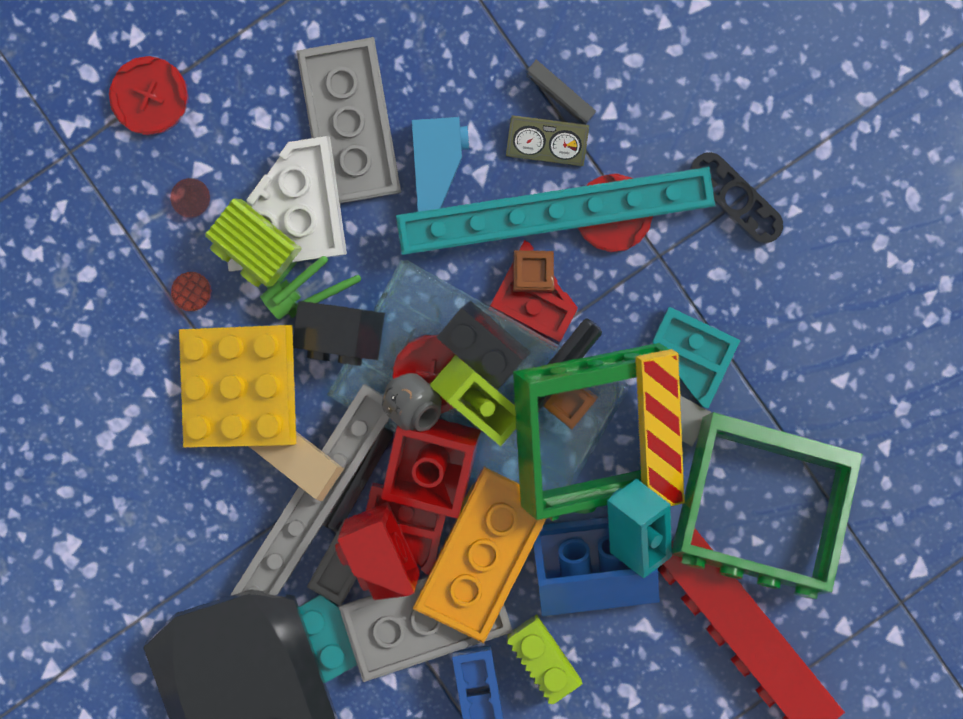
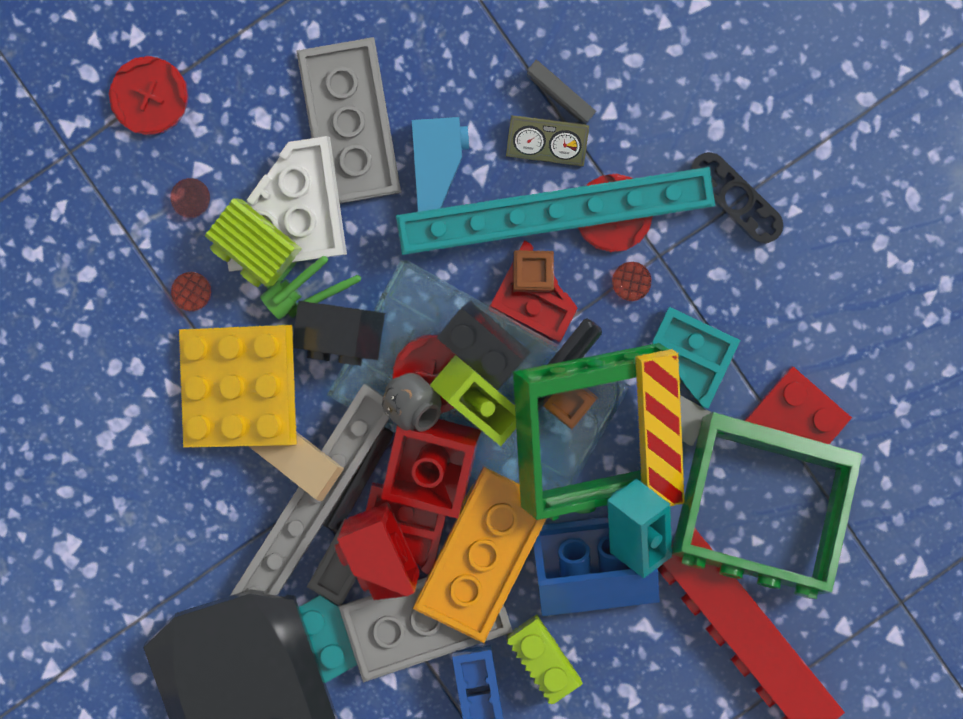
(631, 281): none -> clear red tile
(800, 409): none -> red wing

